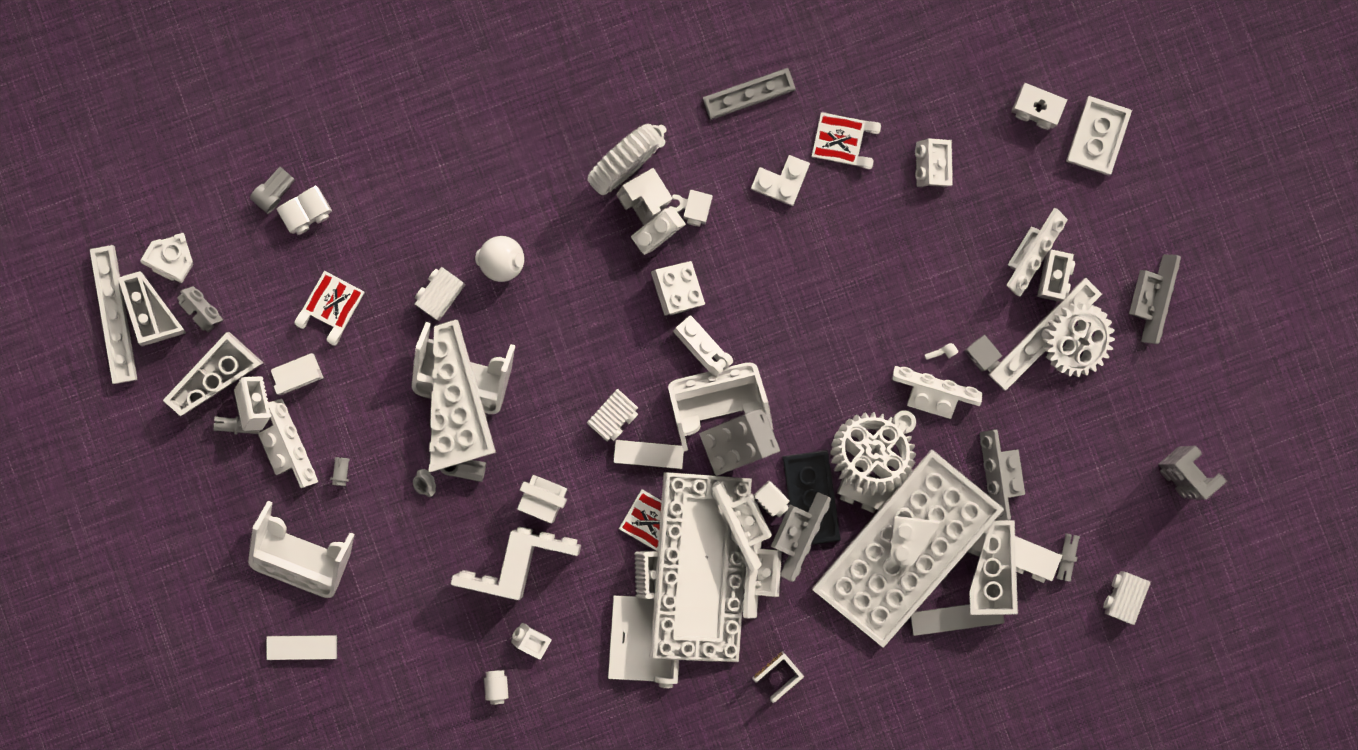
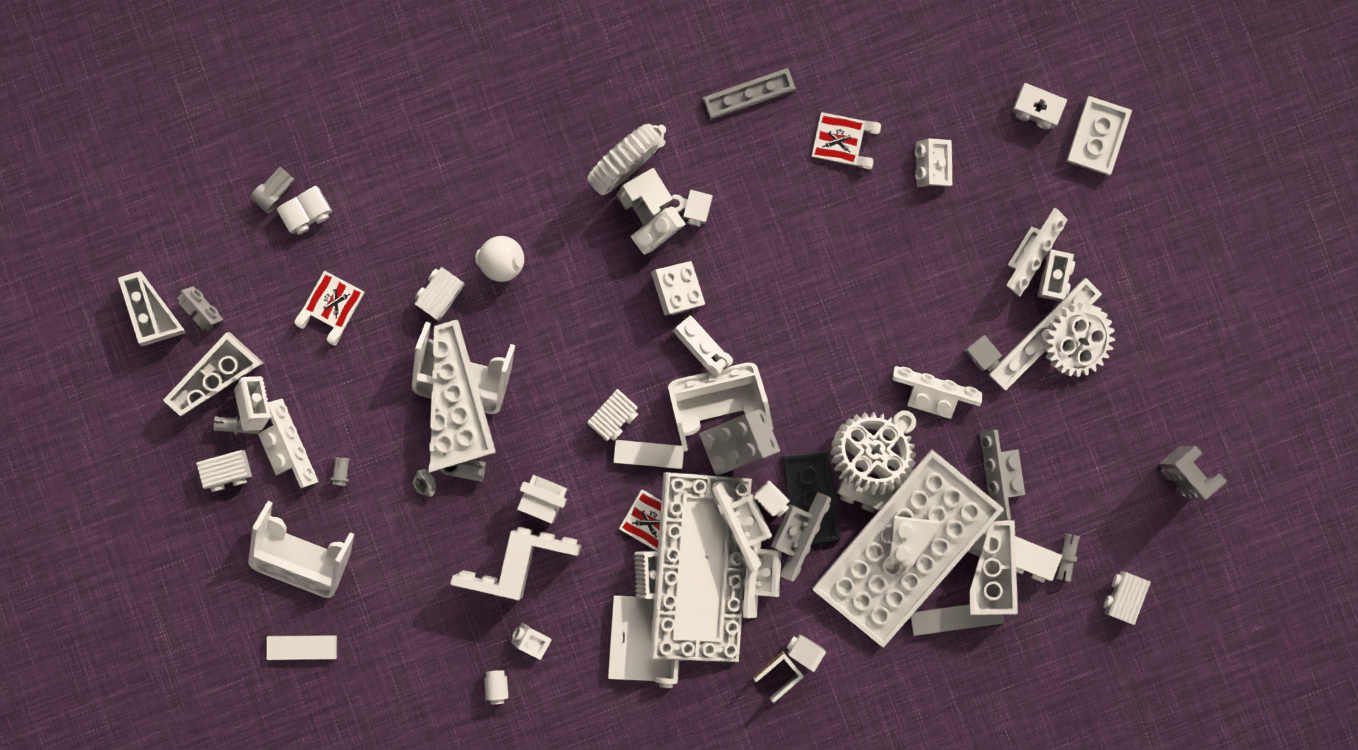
(113, 314): white plate -> none
(169, 257): white plate -> none
(224, 470): none -> white brick
(296, 374): white panel -> none
(783, 187): white plate -> none
(805, 652): none -> white slope
(950, 350): white hand -> none
(1153, 297): light grey bracket -> none

